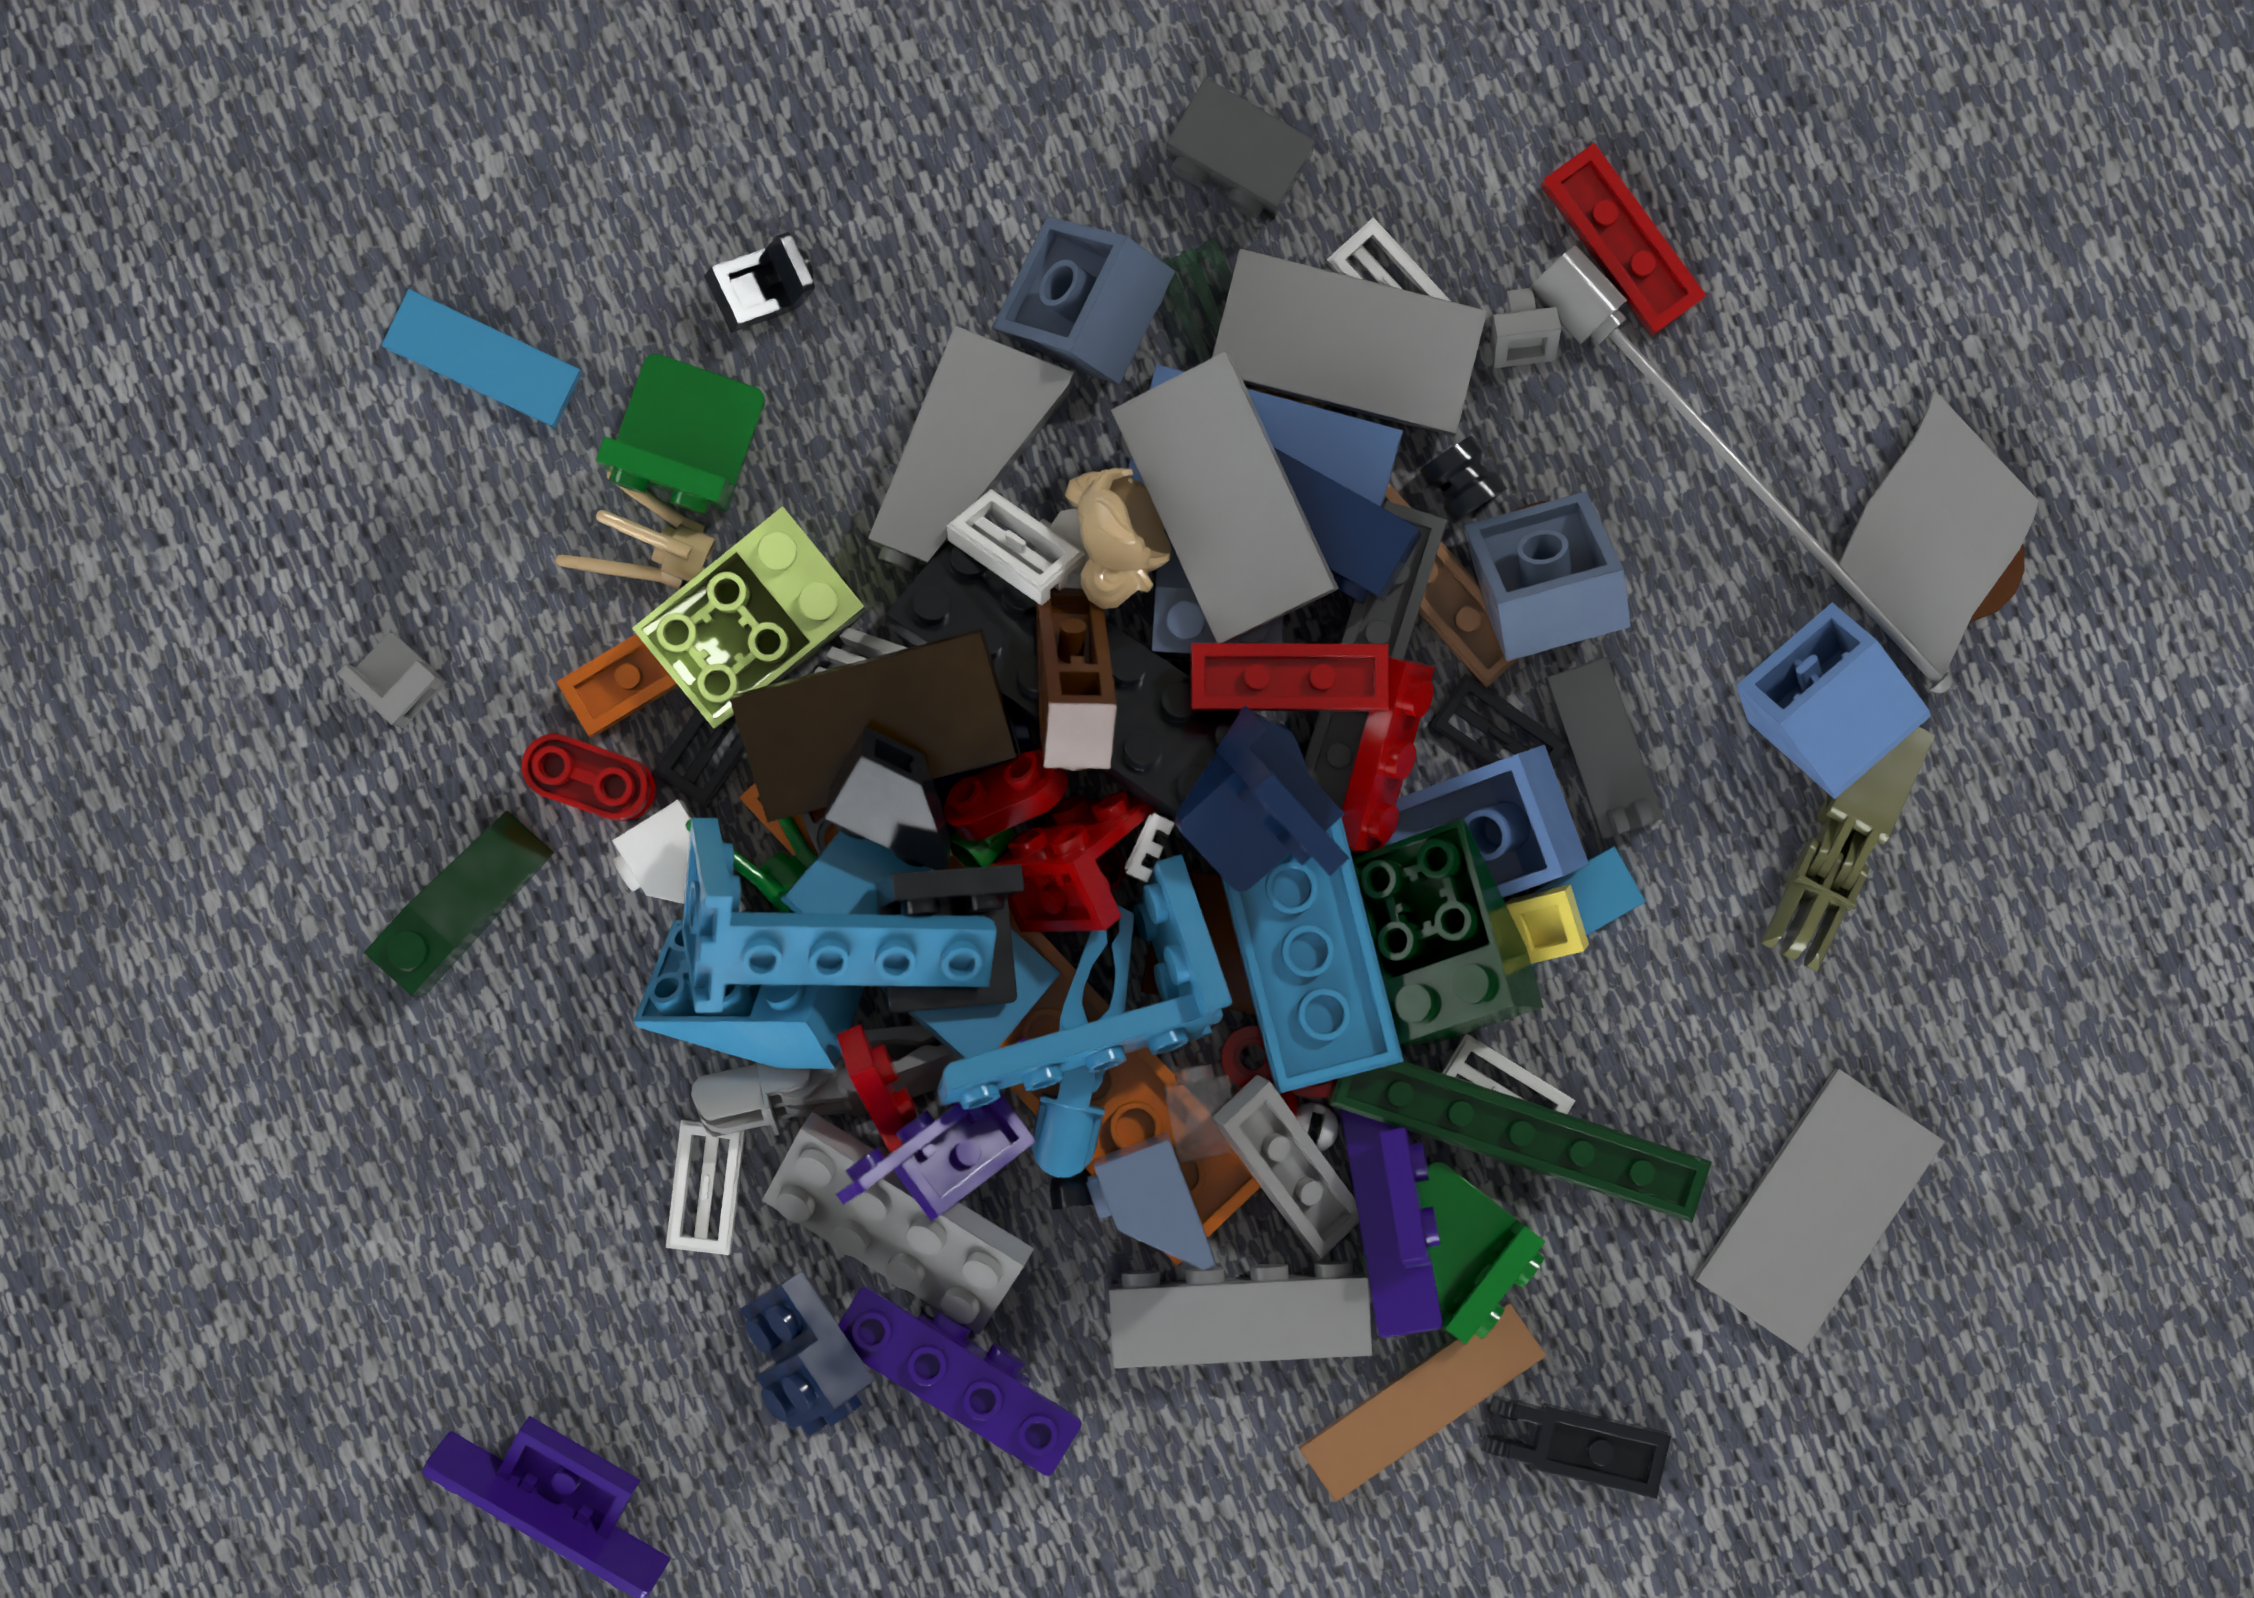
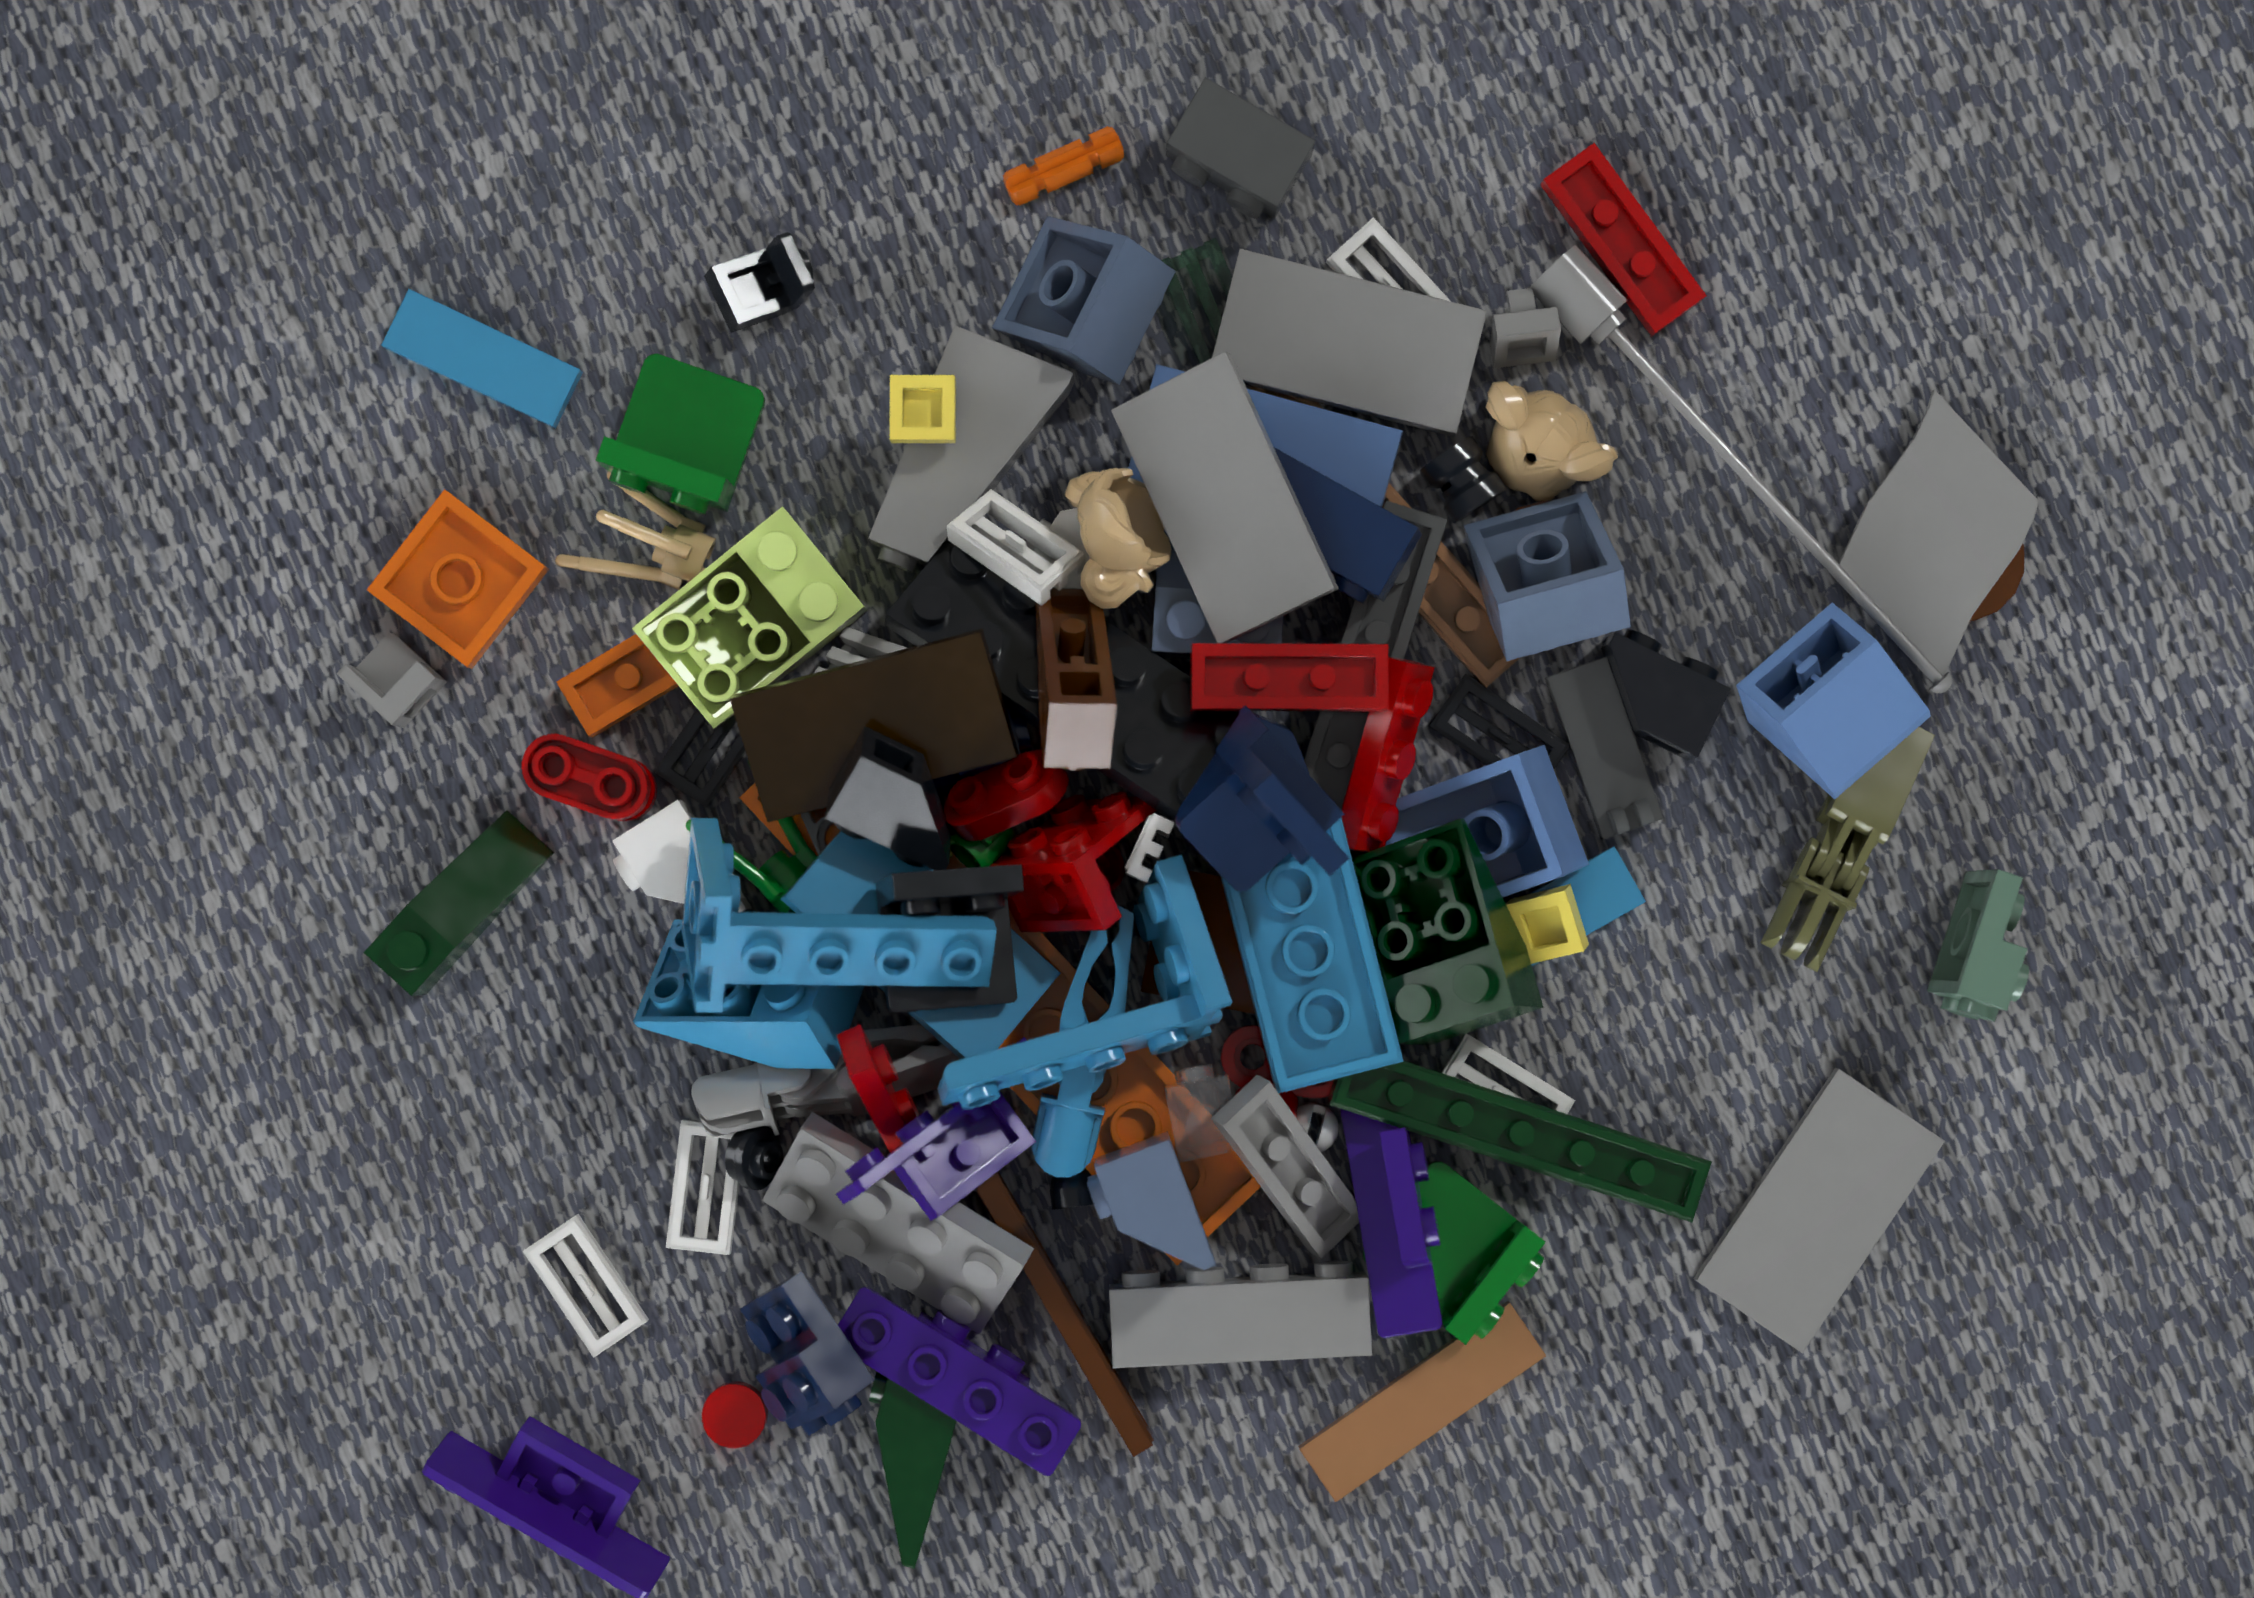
(457, 579): none -> orange plate
(607, 1272): none -> white tile
(734, 1414): none -> red tile
(754, 1157): none -> black plate
(913, 1452): none -> dark green slope
(922, 408): none -> light yellow plate
(1063, 166): none -> orange axle
(1069, 1318): none -> reddish brown tile
(1551, 430): none -> tan hair
(1584, 1447): black hinge -> none
(1665, 699): none -> black slope
(1975, 965): none -> sand green plate

